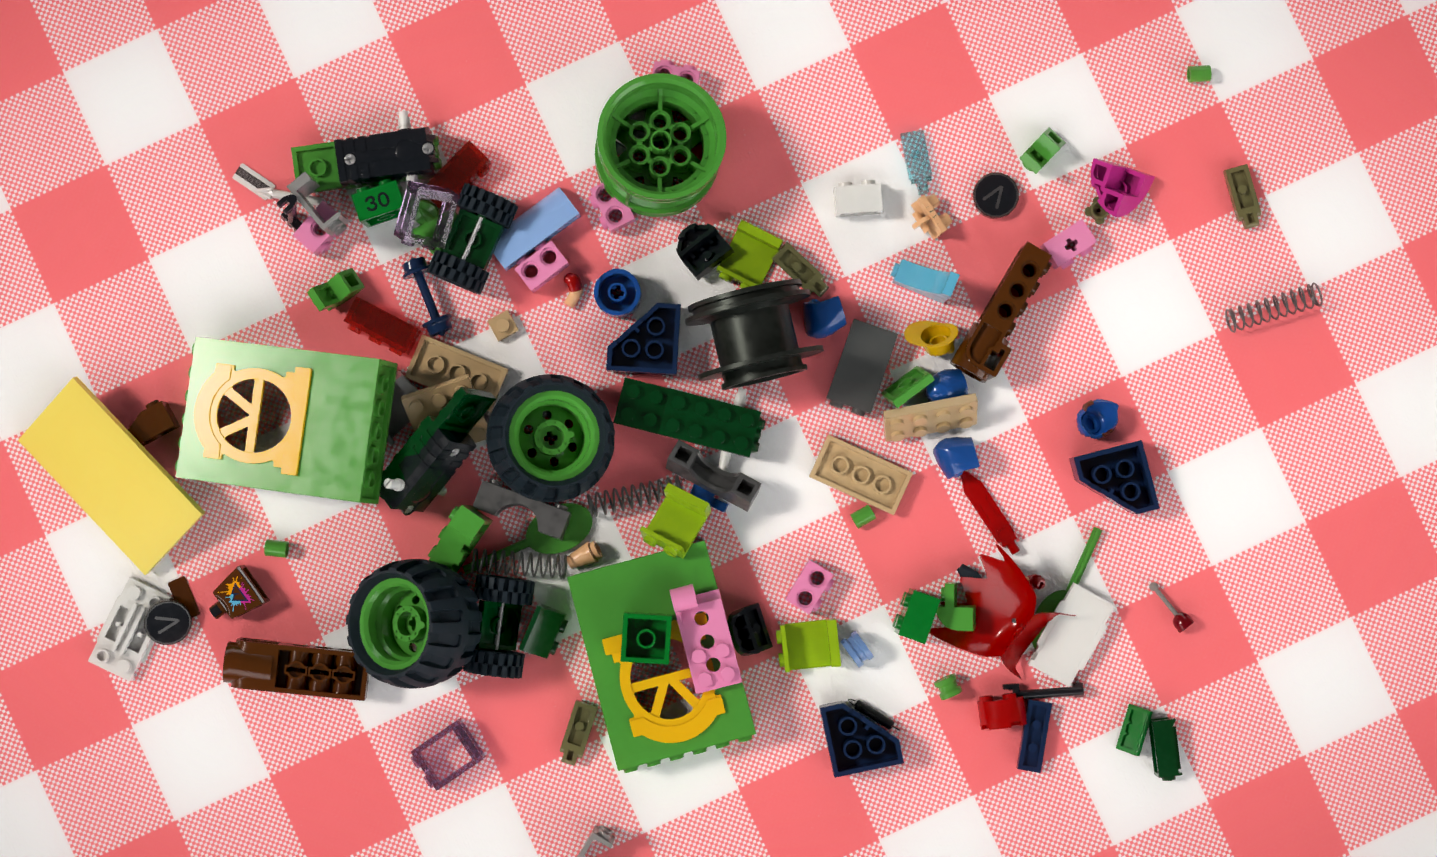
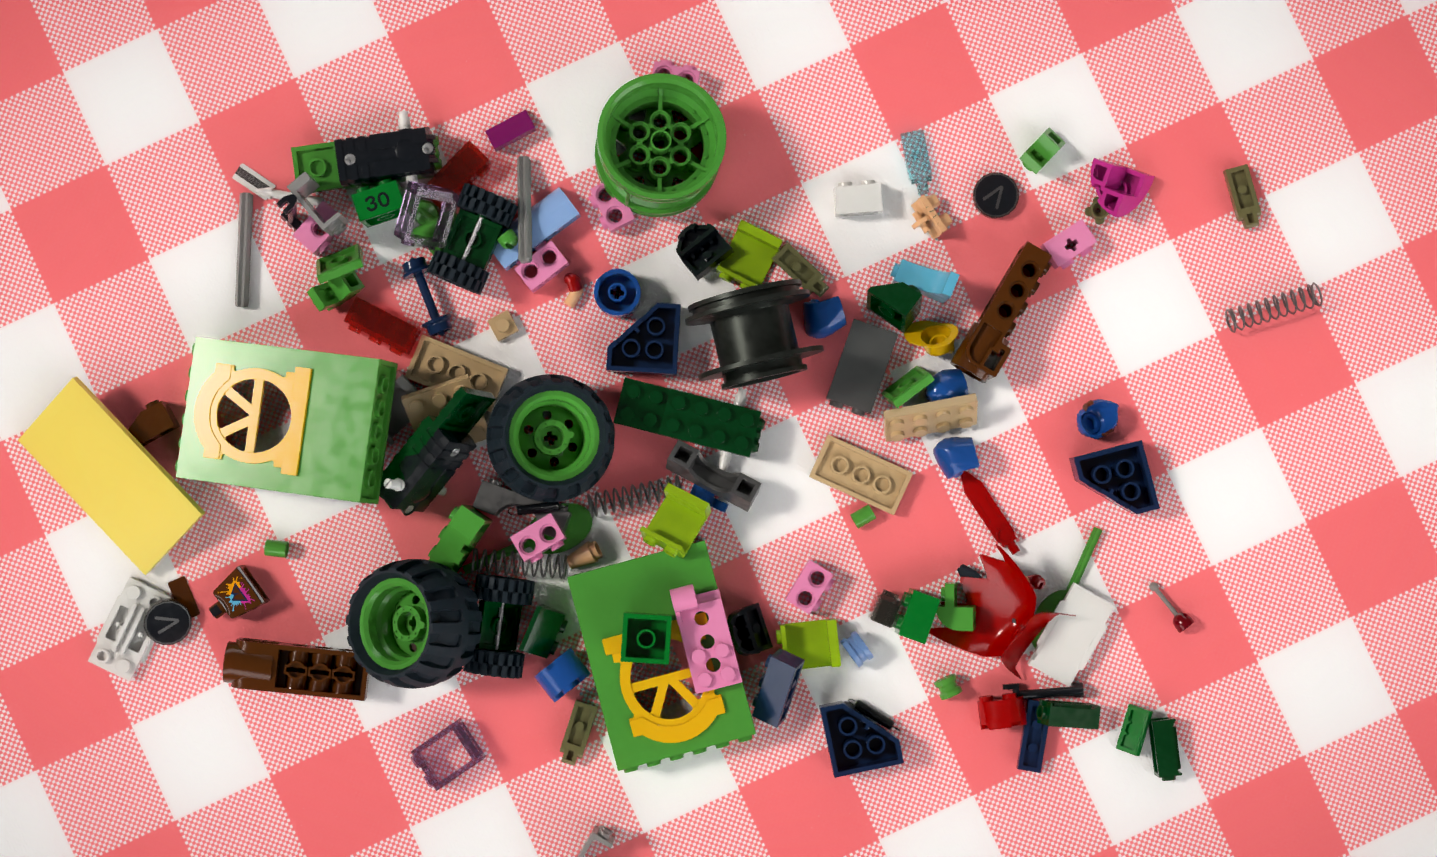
(244, 249): none -> light grey axle
(339, 263): none -> bright green tile
(508, 239): none -> bright green hinge
(510, 130): none -> magenta slope
(524, 209): none -> light grey axle
(536, 532): none -> bright pink brick
(538, 508): none -> black piece
(562, 675): none -> blue brick
(777, 687): none -> dark blue brick
(884, 608): none -> clear smoke brick
(895, 303): none -> dark green slope
(1068, 714): none -> dark green window
(1199, 73): bright green hinge -> none

